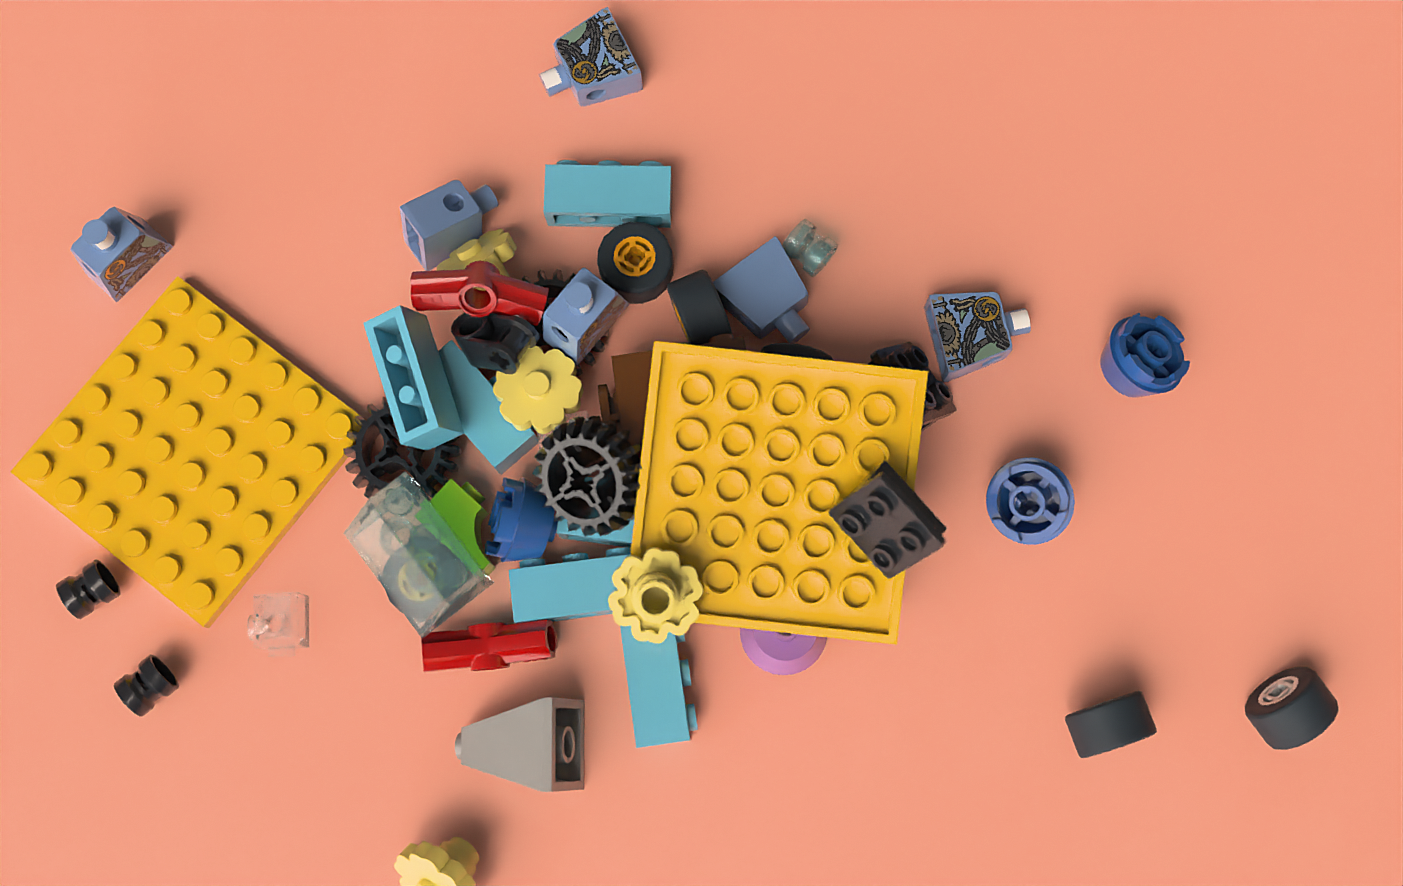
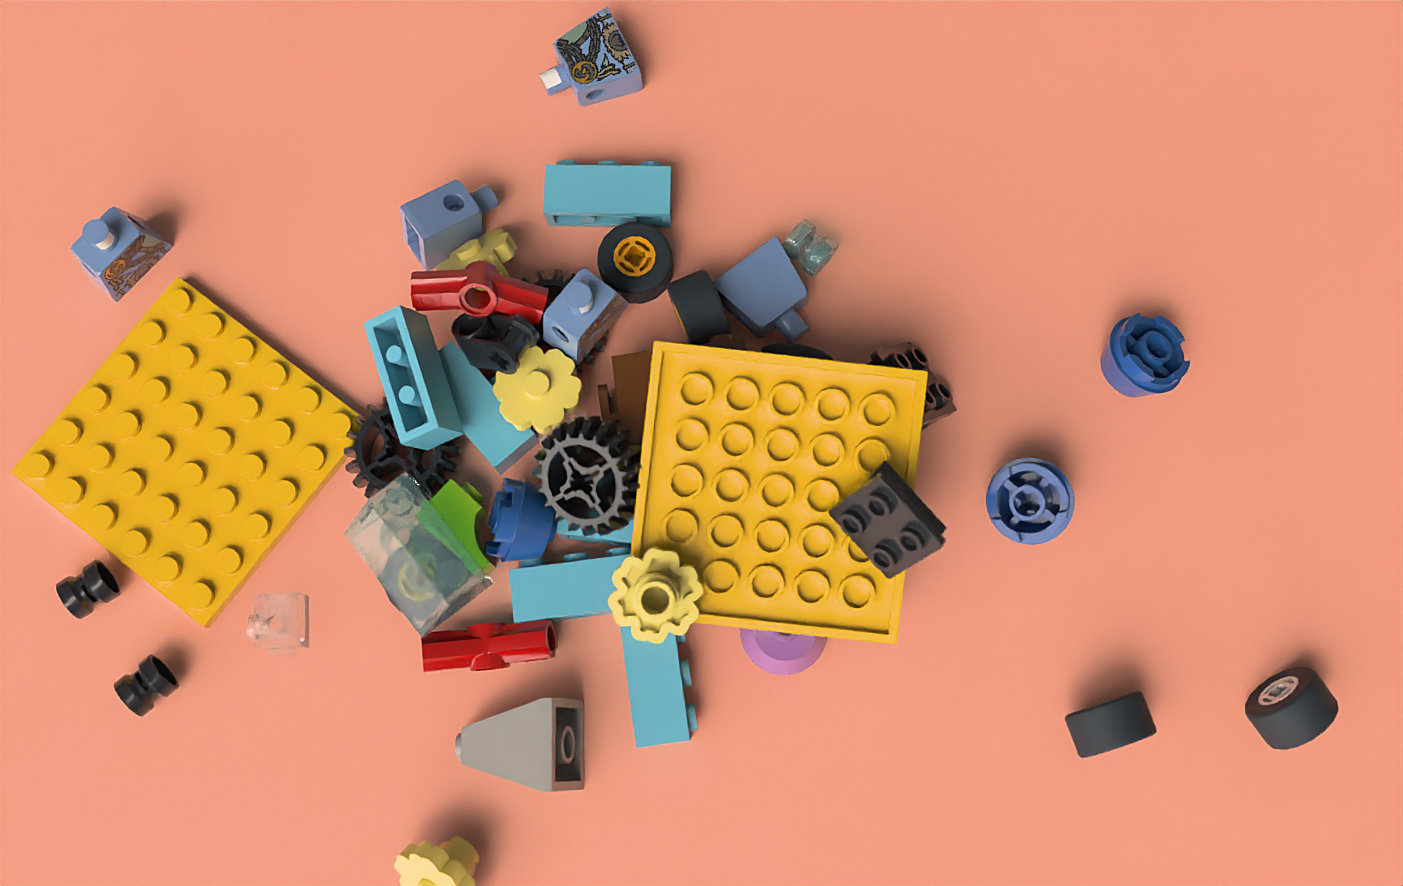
(971, 331): torso -> none

